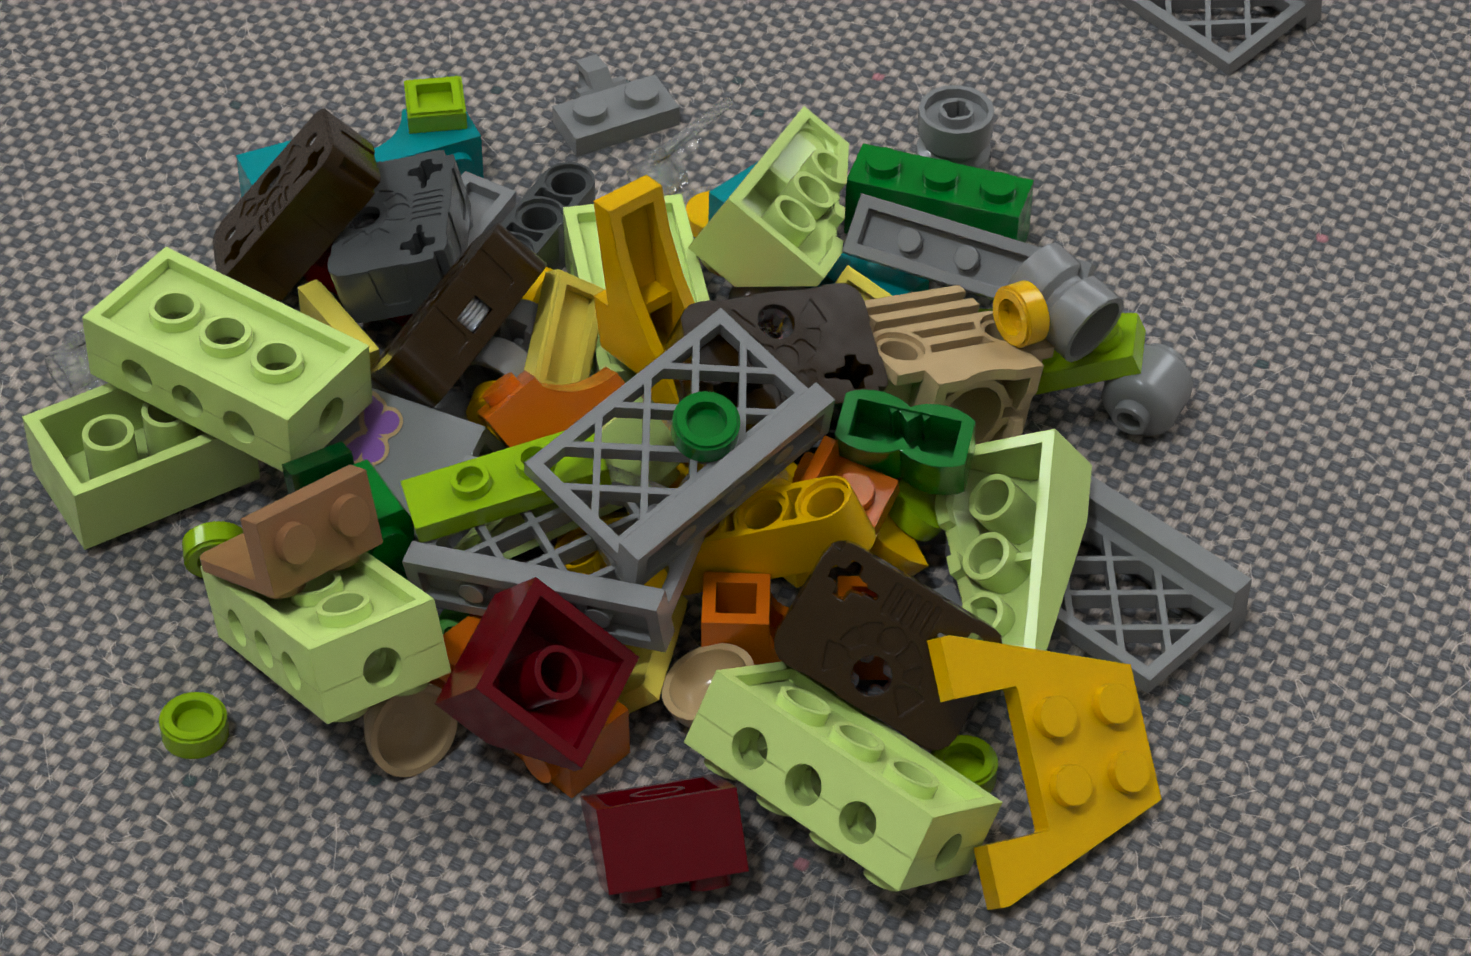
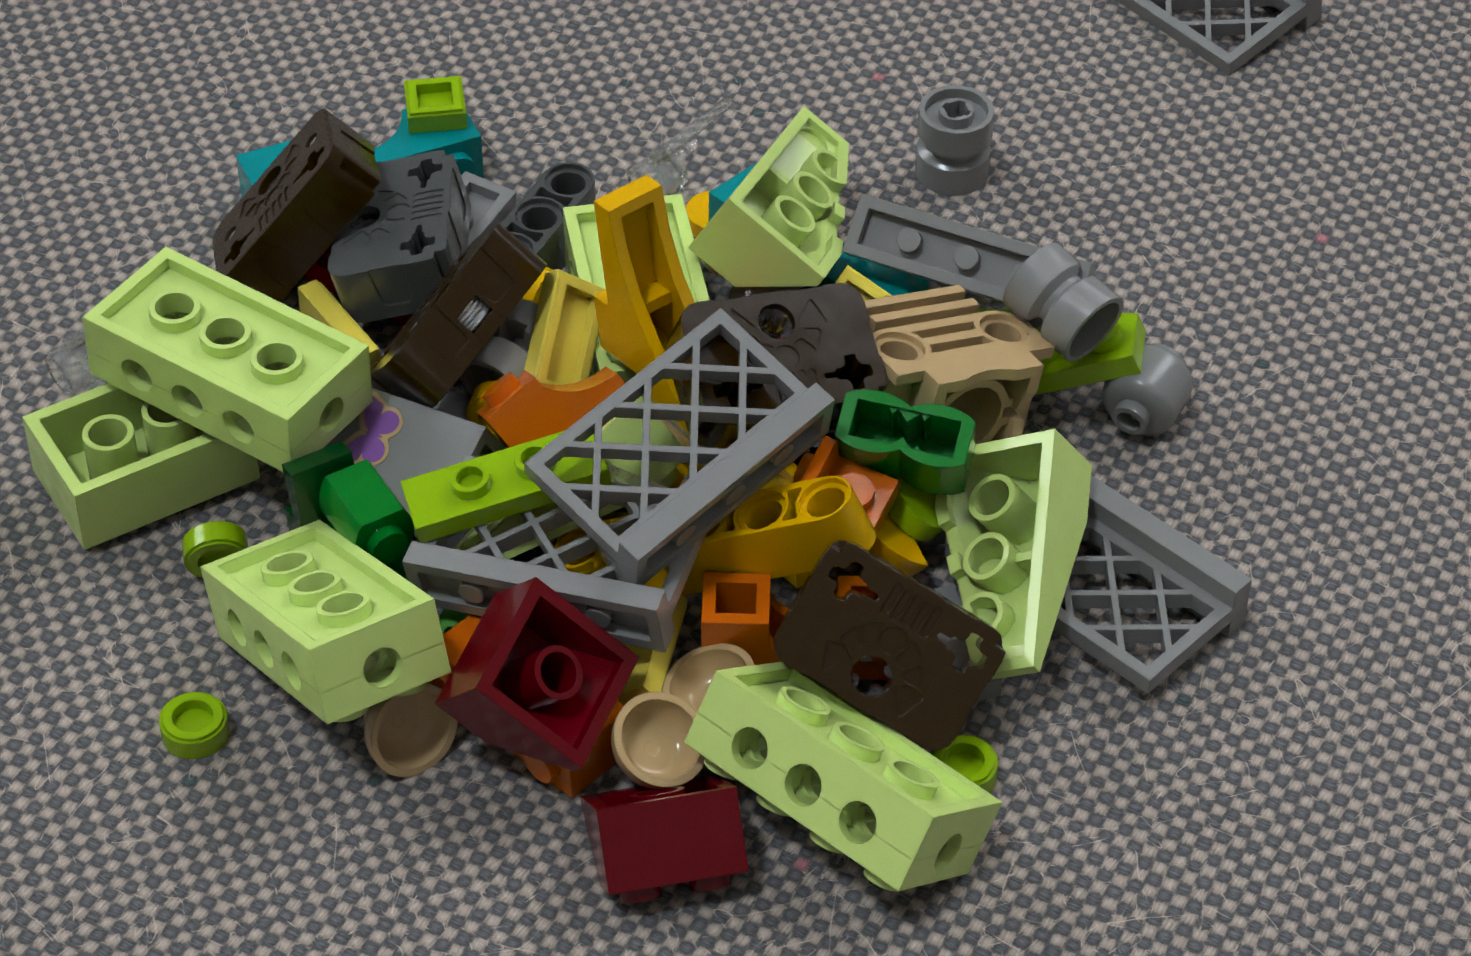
(300, 536): medium nougat bracket -> none
(611, 109): light grey hinge -> none
(651, 738): none -> tan piece
(705, 426): green tile -> none
(942, 188): green arch -> none
(1021, 314): yellow tile -> none
(1076, 748): yellow wing -> none

